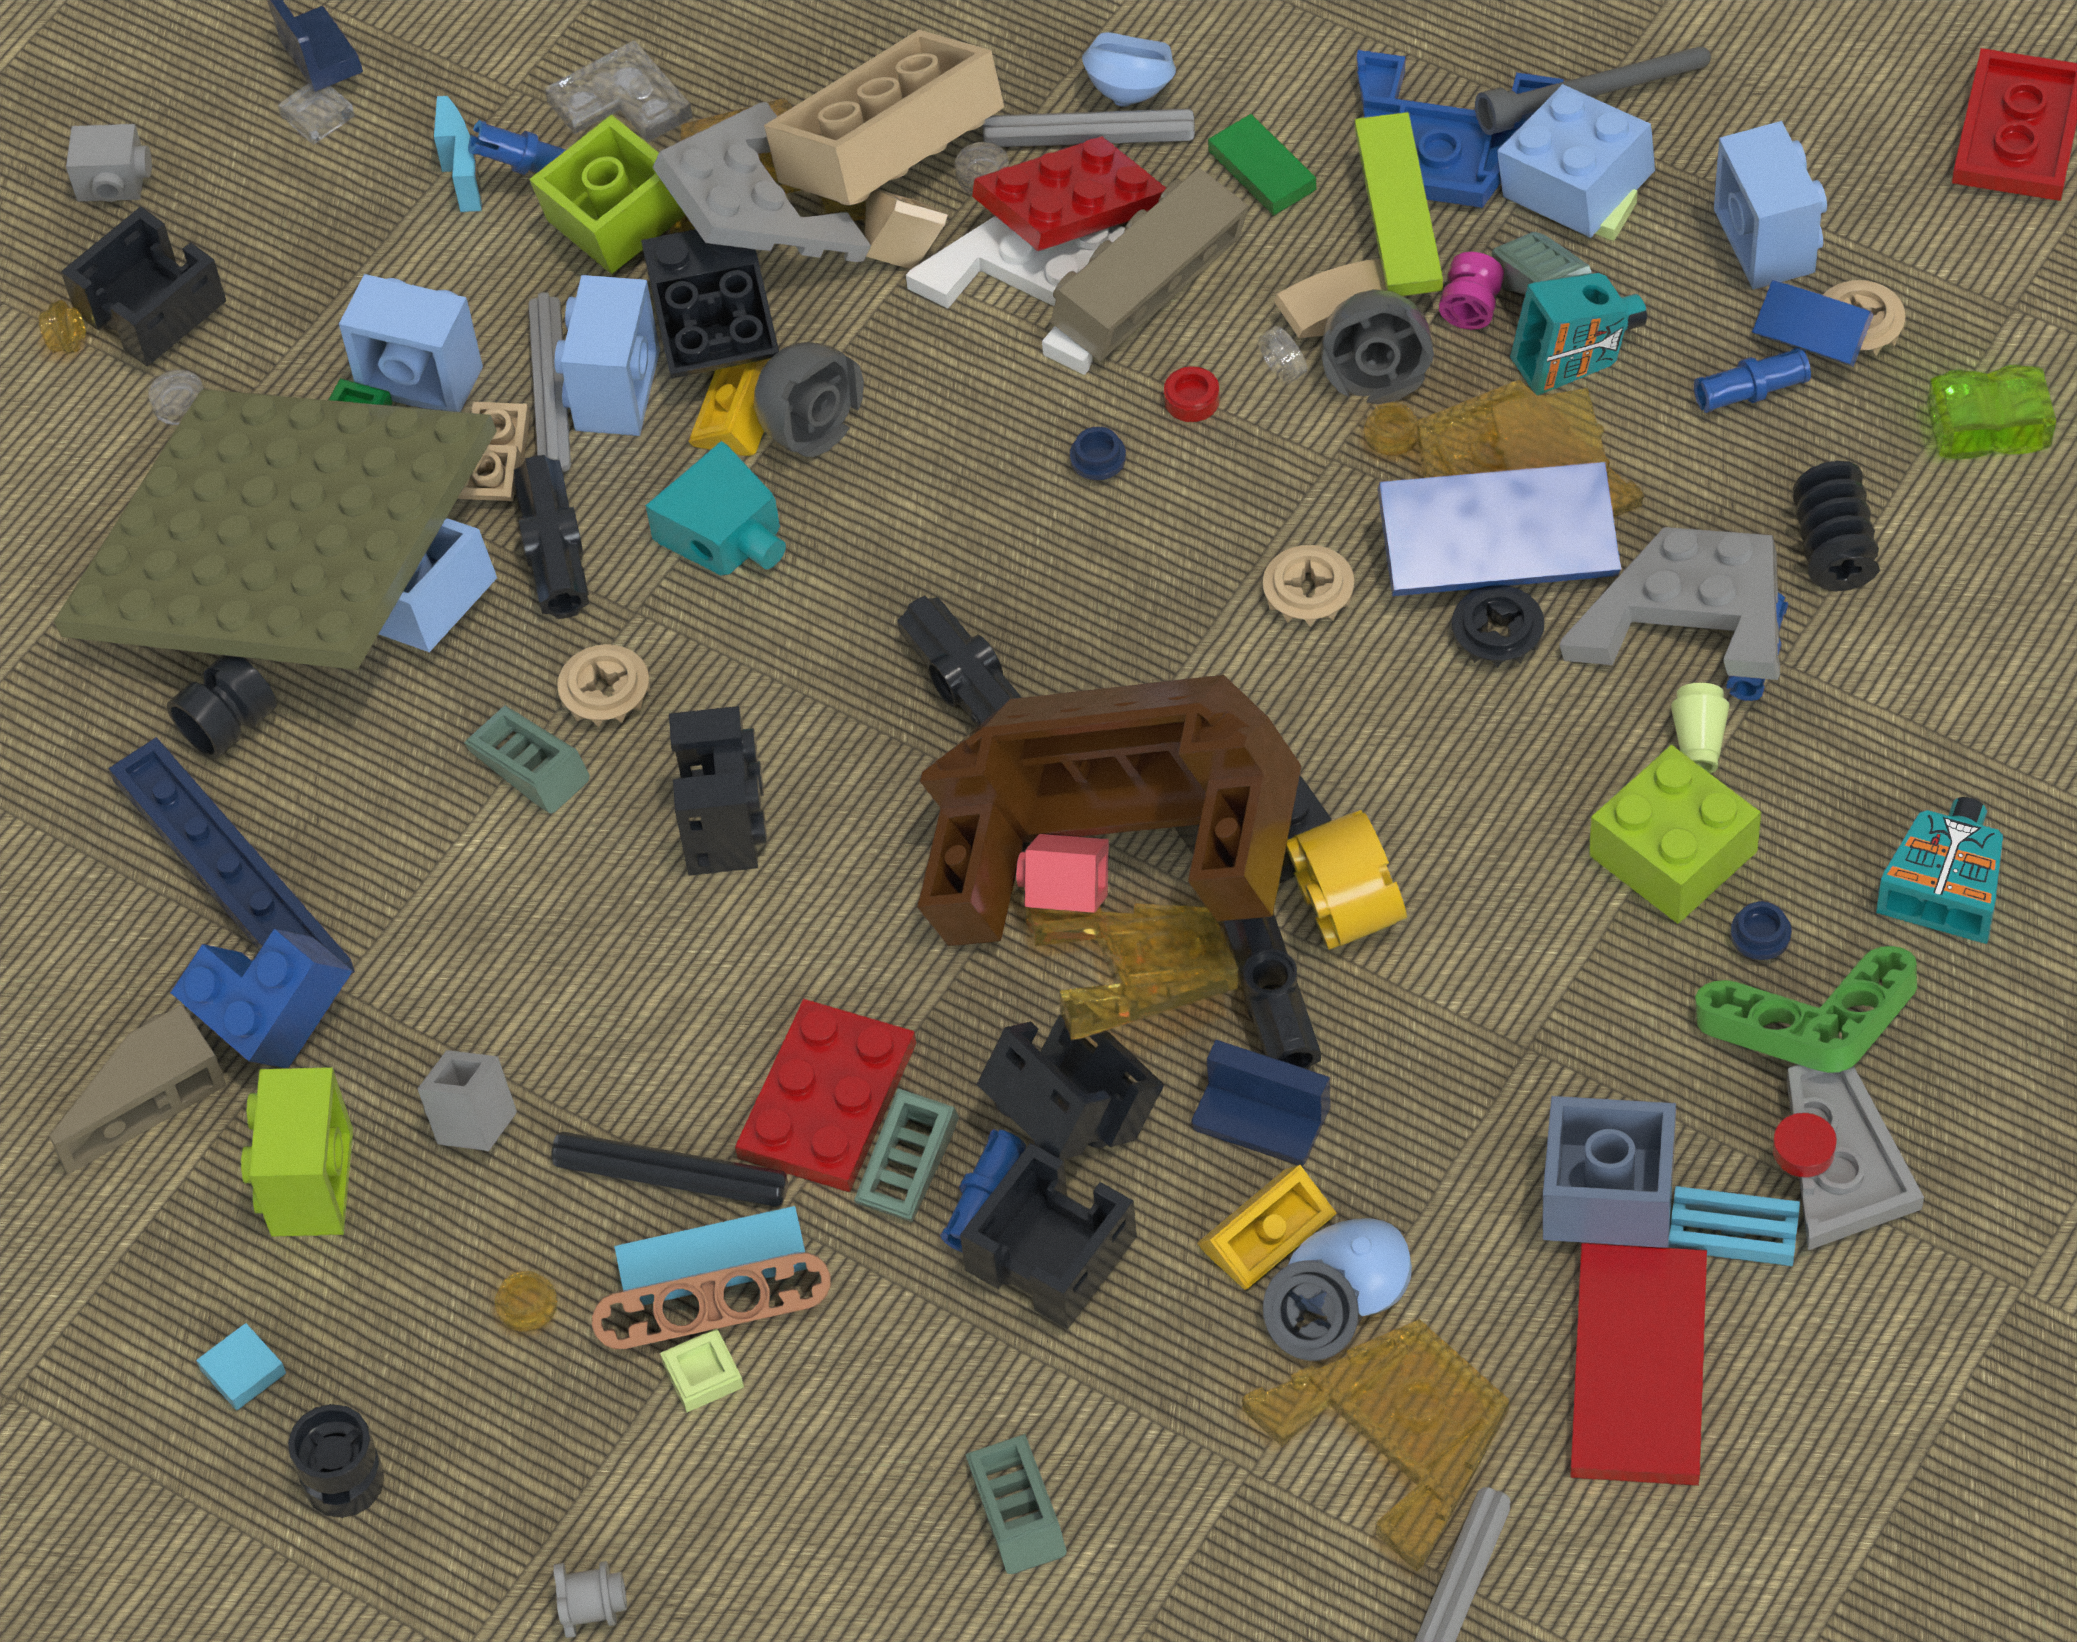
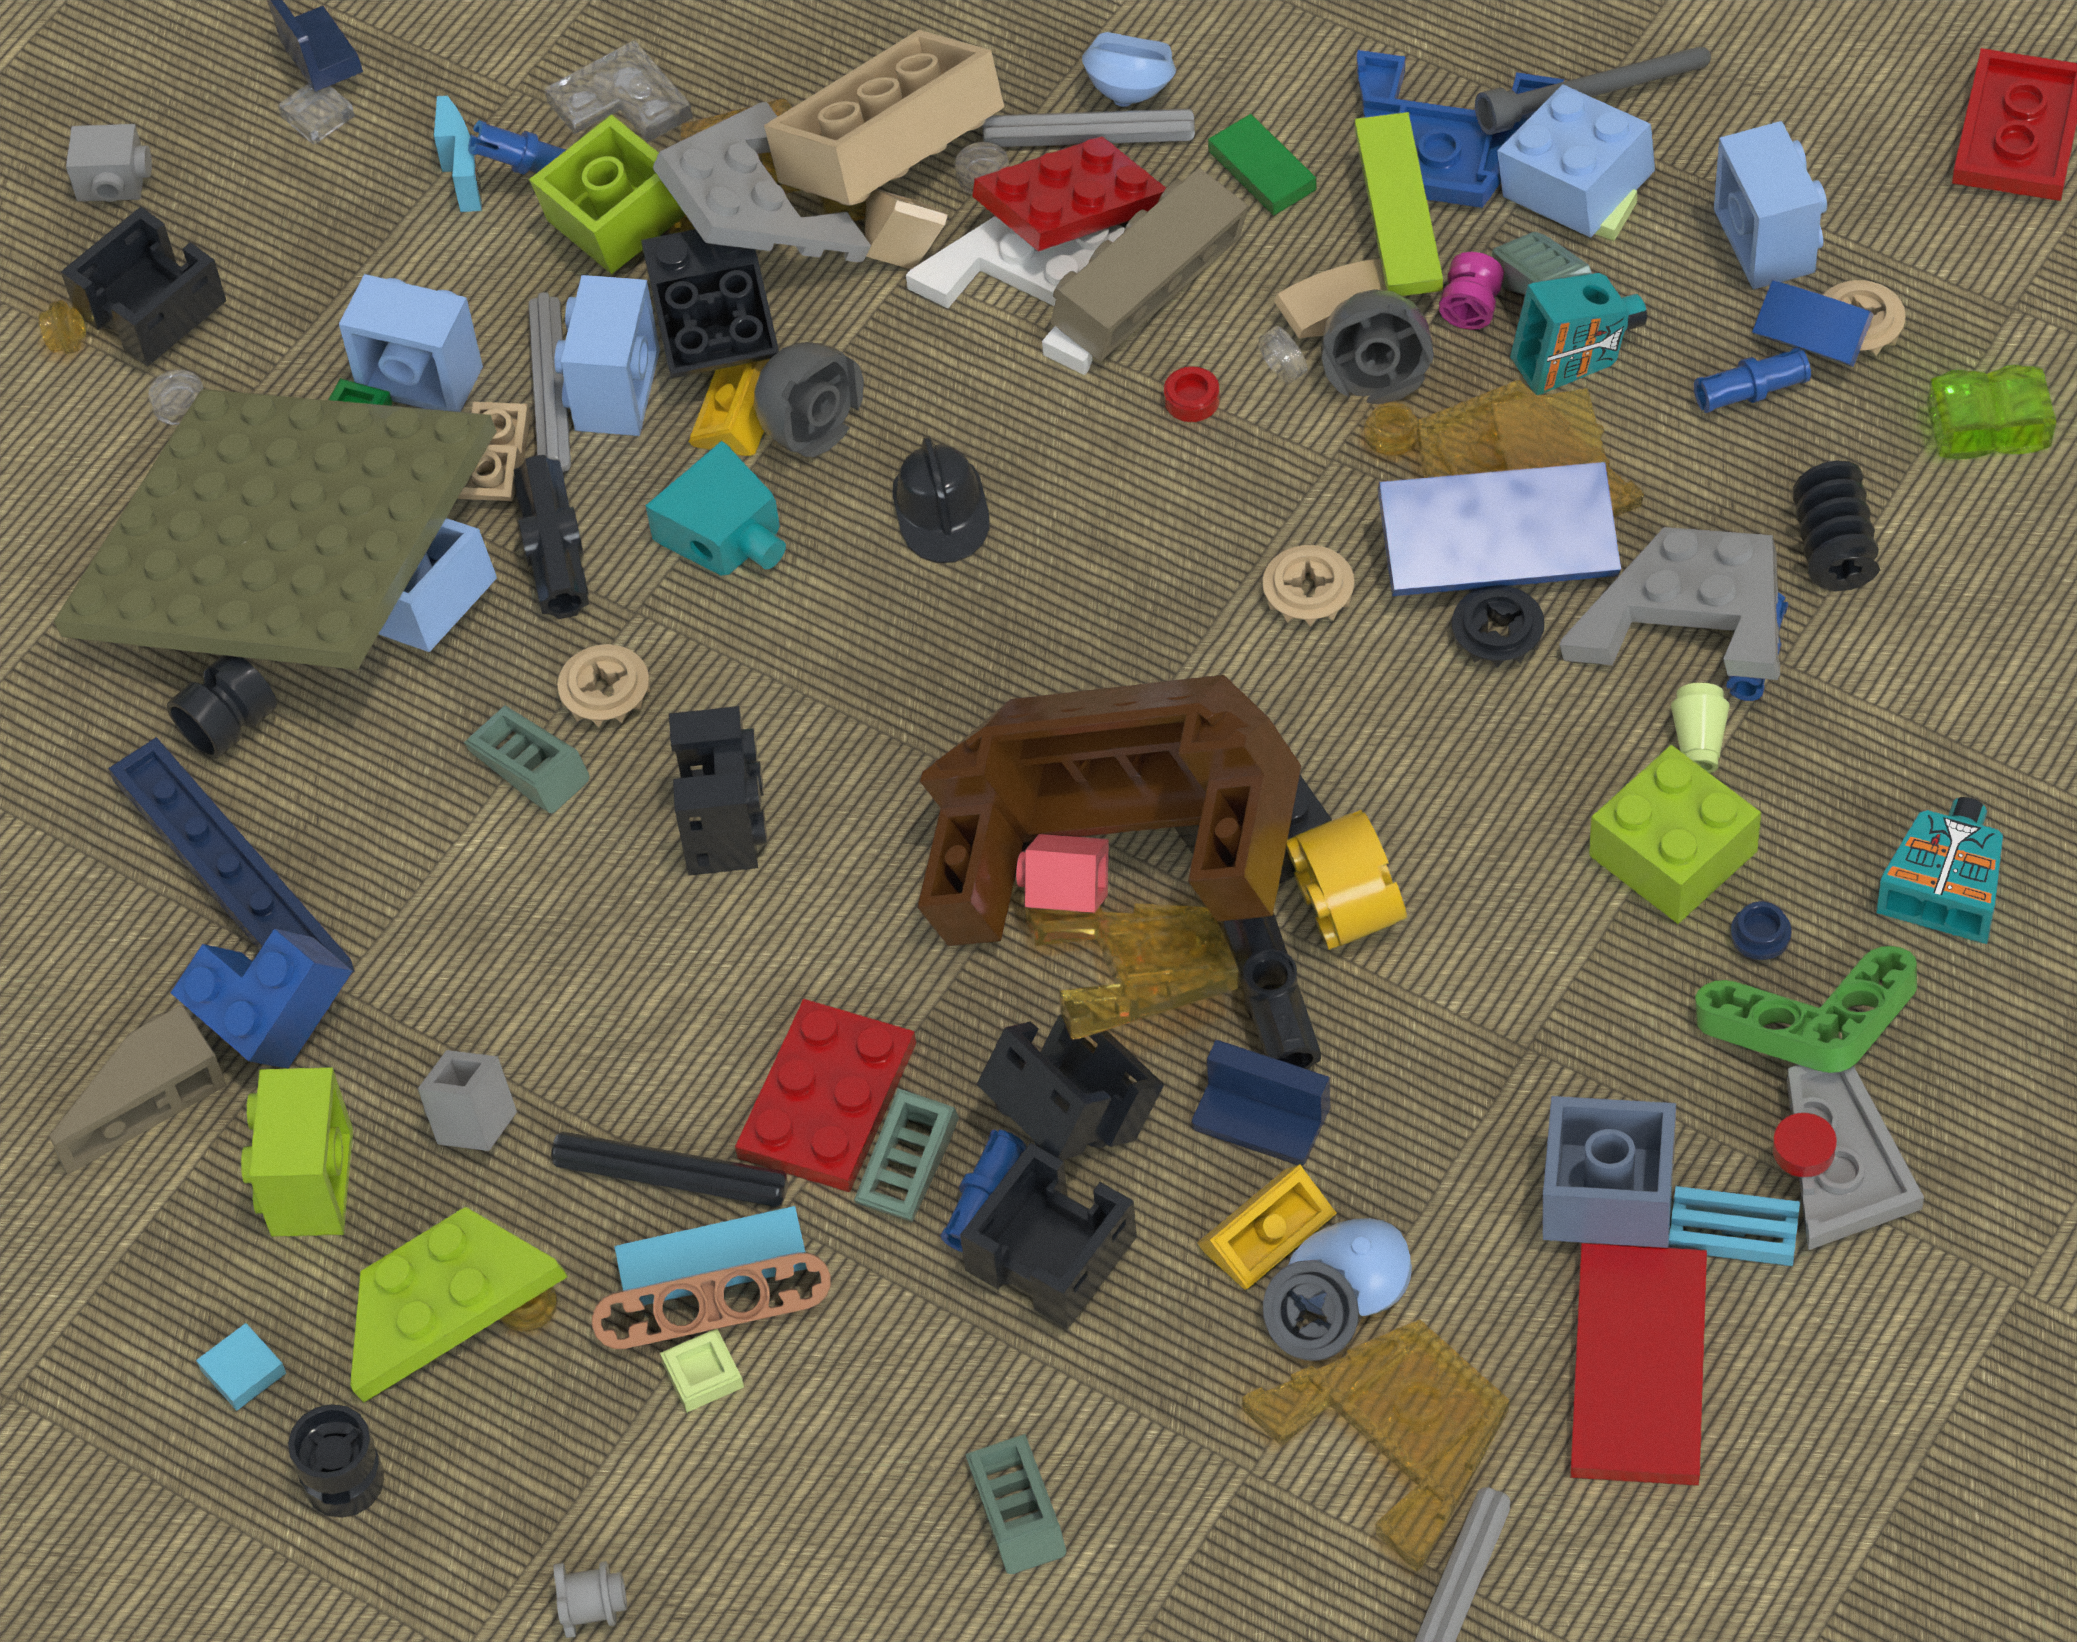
(439, 1295): none -> lime wing
(940, 504): none -> black piece
(959, 665): black piece -> none
(1097, 454): dark blue plate -> none

